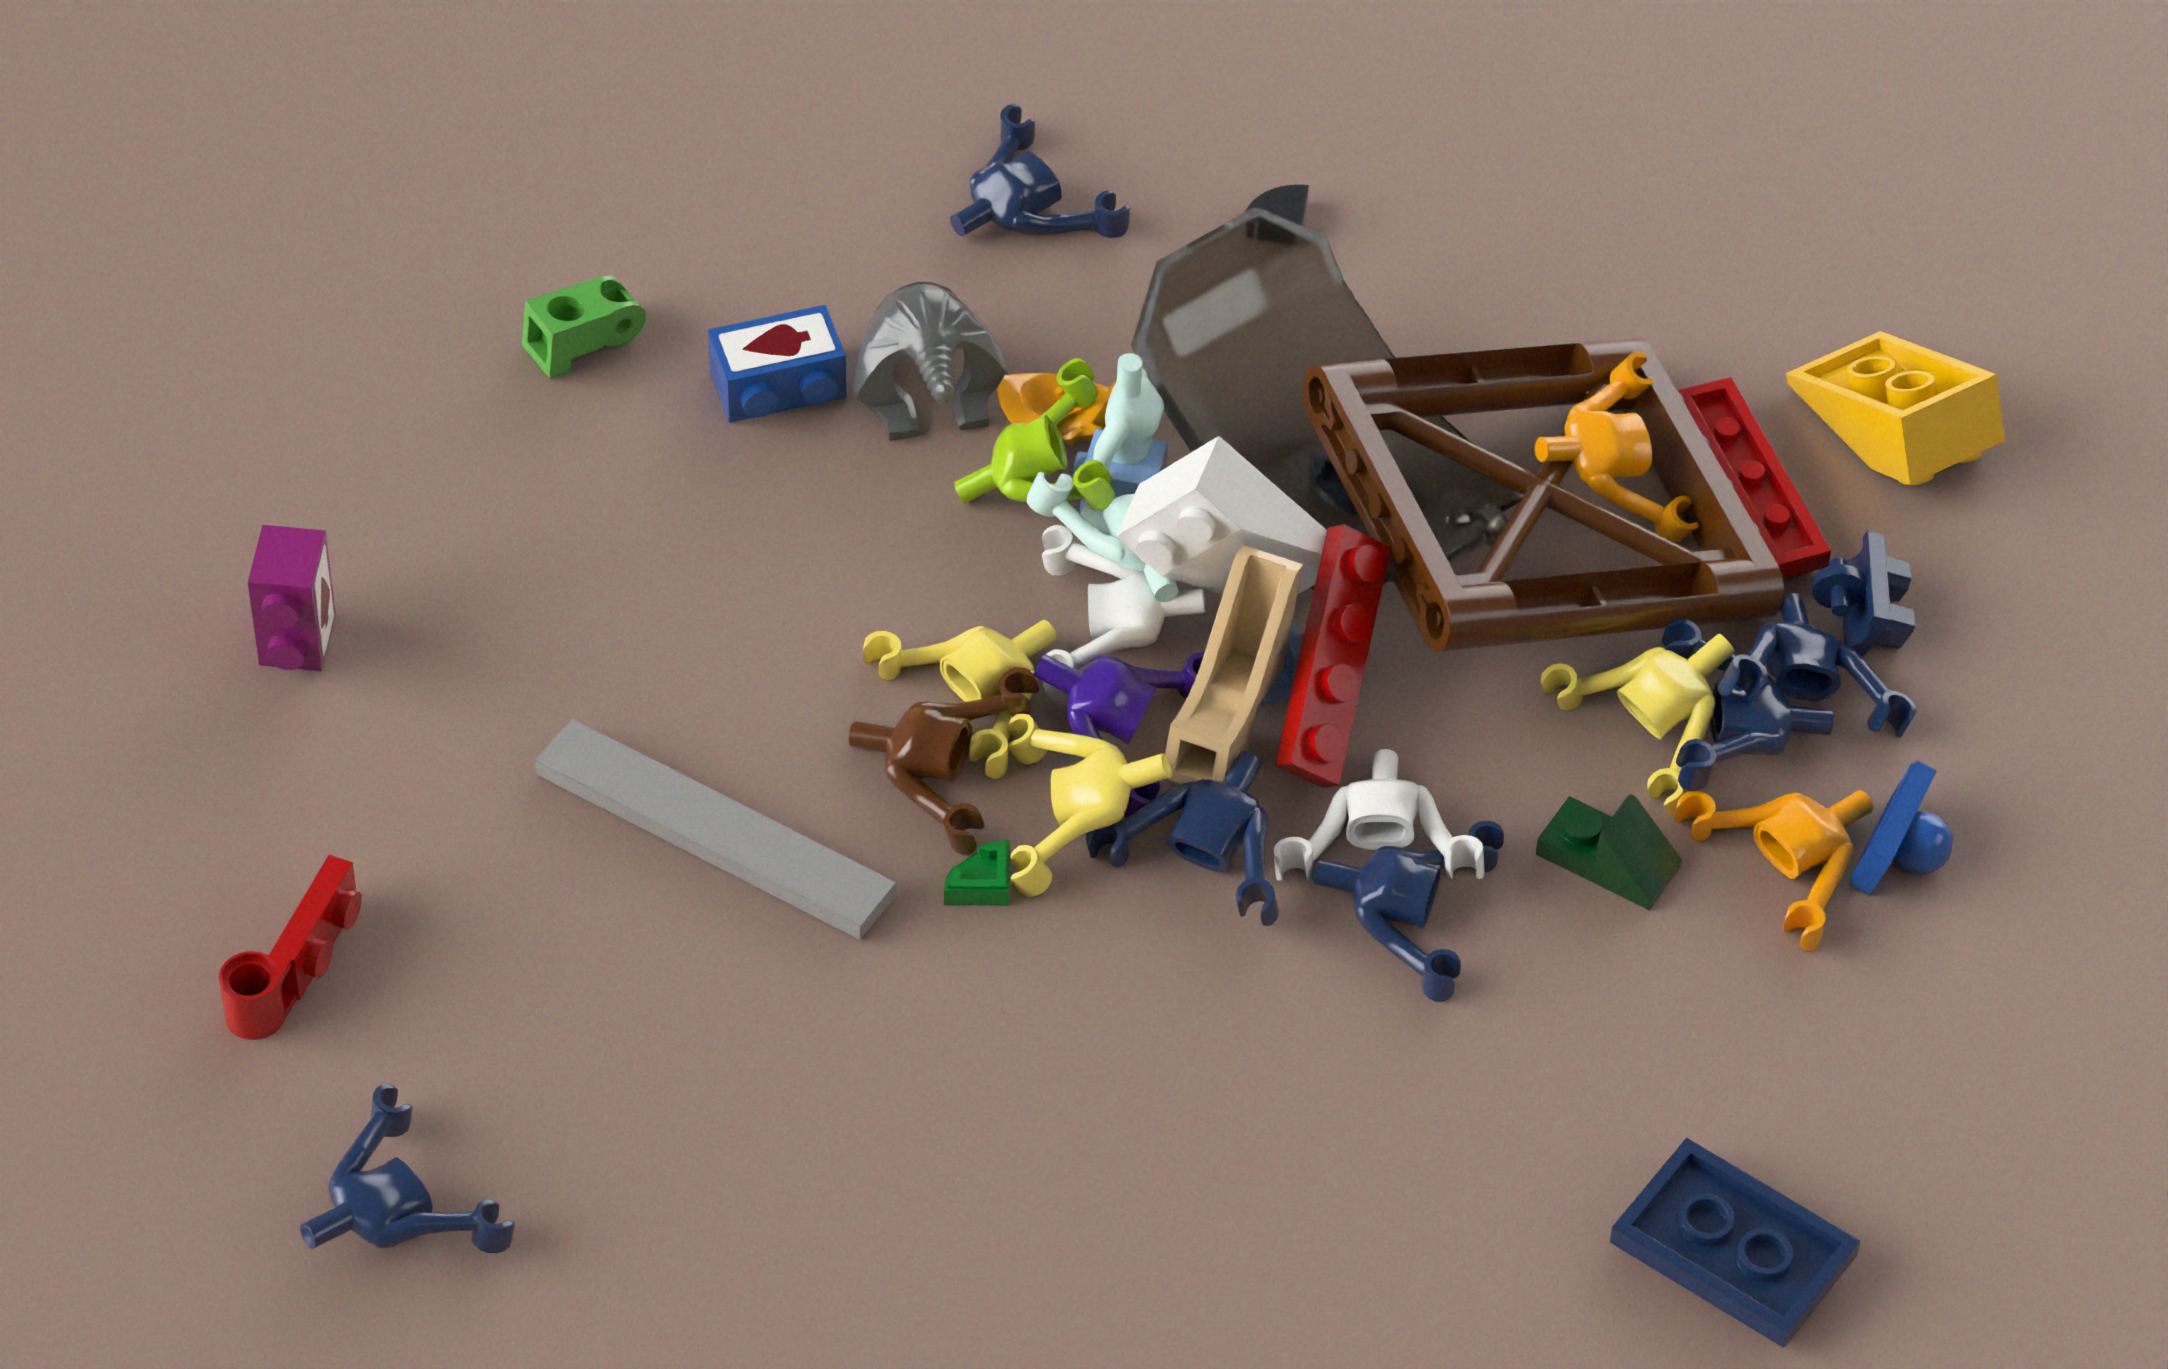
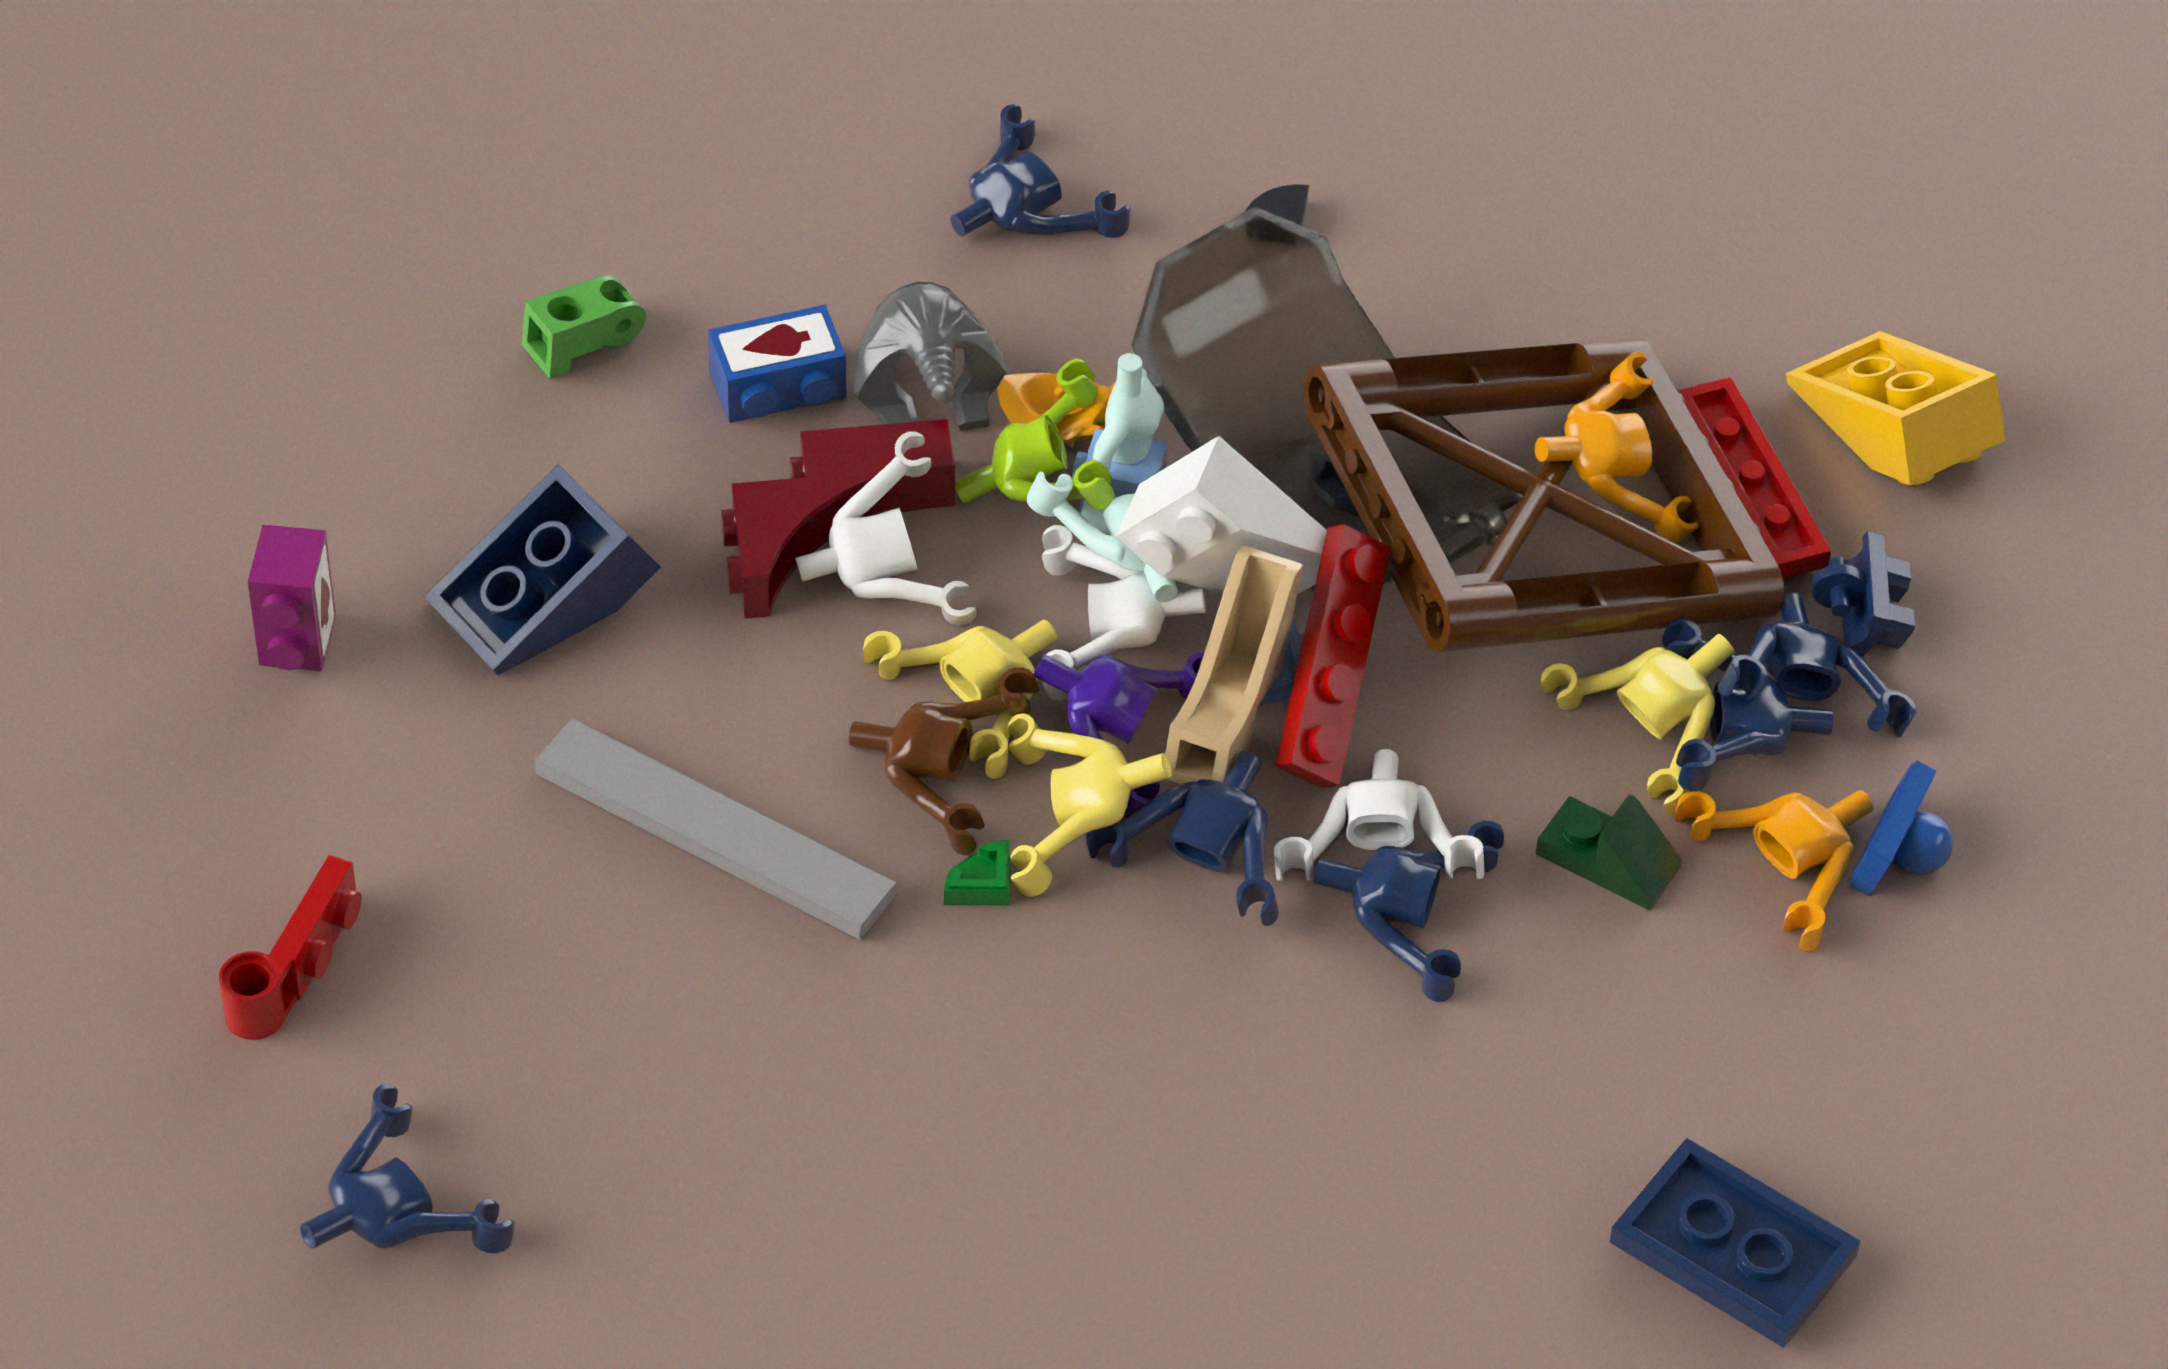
(541, 574): none -> dark blue slope
(793, 516): none -> dark red arch
(878, 546): none -> white piece

